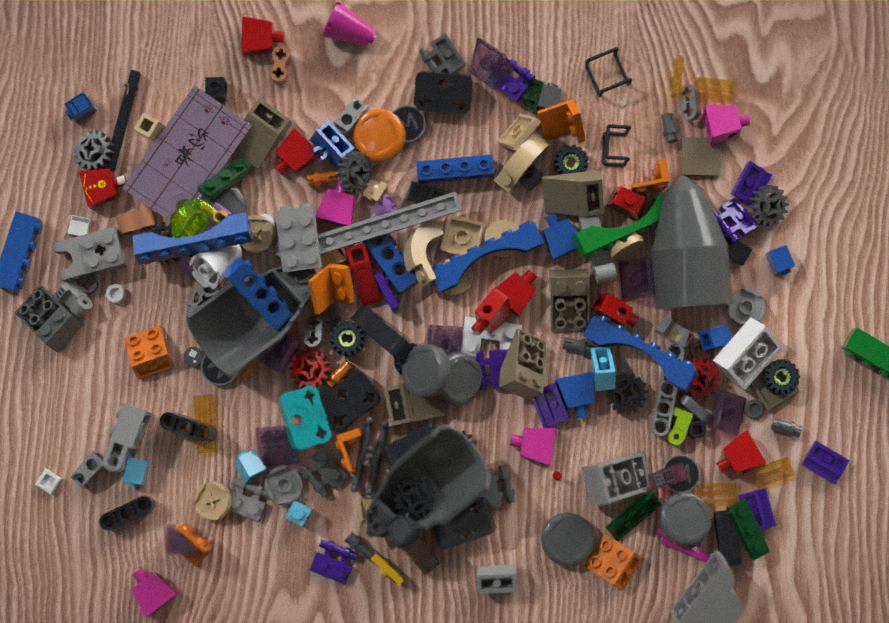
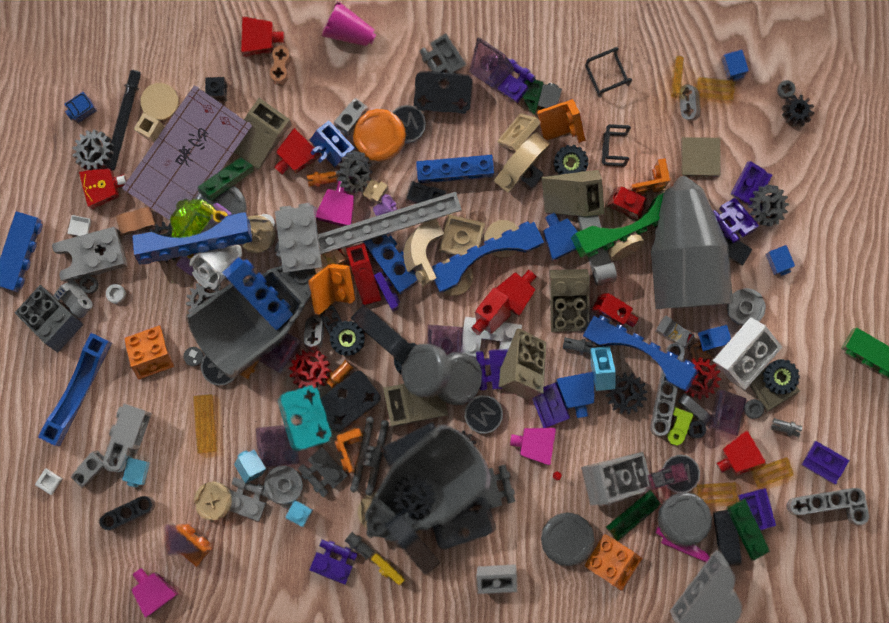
(70, 402): none -> blue arch
(159, 101): none -> tan tile
(180, 423): black beam -> none
(483, 414): none -> black tile
(637, 278): slope -> none
(670, 131): dark grey pin -> none
(723, 123): dark pink torso -> none
(735, 65): none -> blue brick
(790, 112): none -> black gear
(791, 86): none -> dark grey bush
(826, 504): none -> light grey beam

